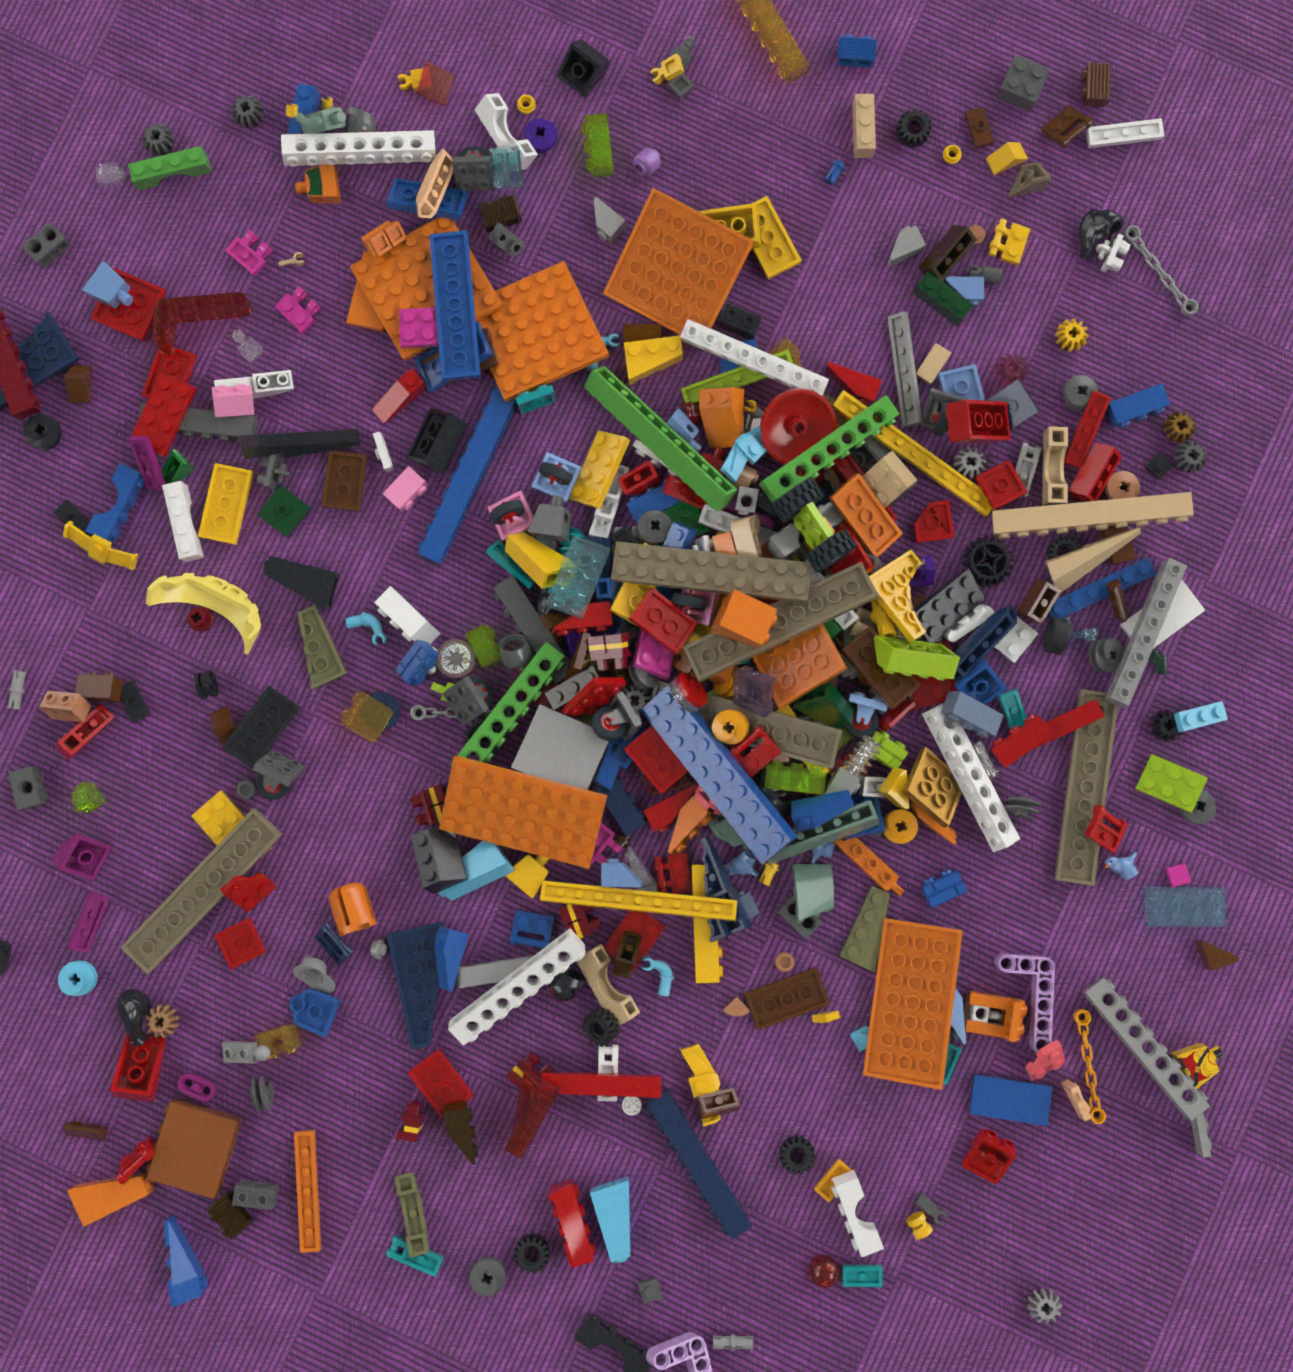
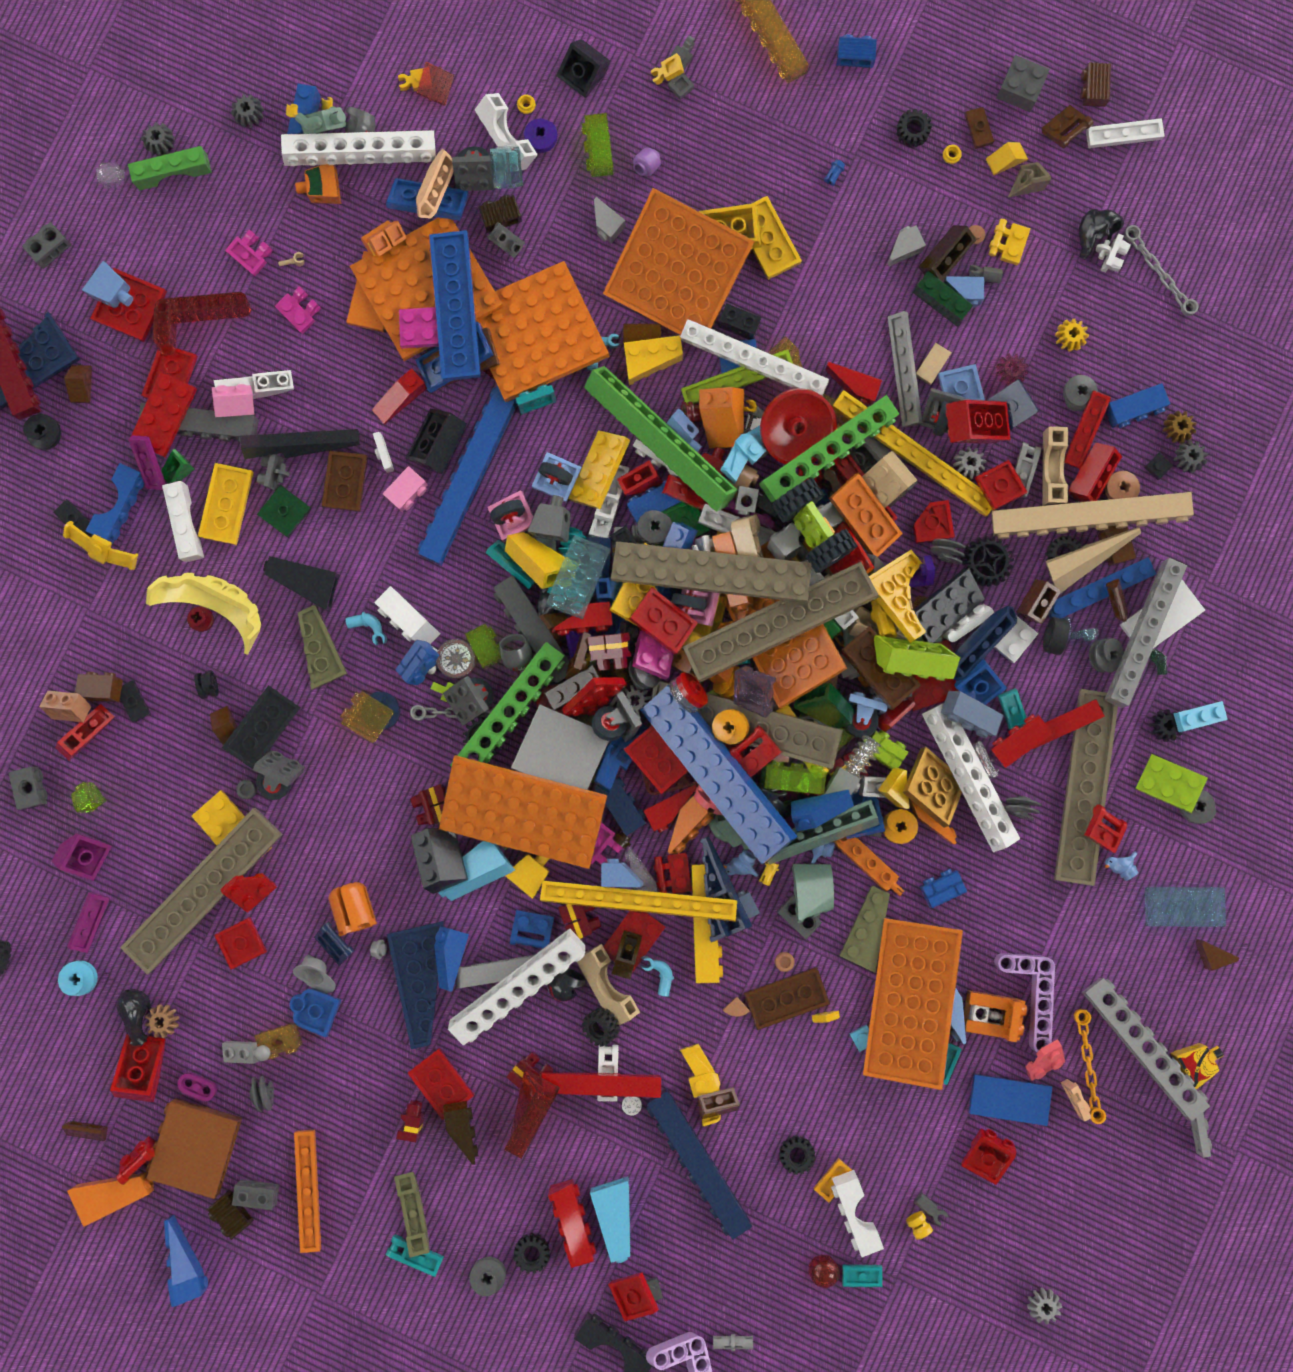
(16, 690): light grey pin -> none
(250, 348): clear plate -> none
(633, 1296): none -> red plate
(744, 619): orange slope -> none
(864, 126): tan brick -> none
(945, 550): none -> dark grey piece
(1178, 875): dark pink tile -> none

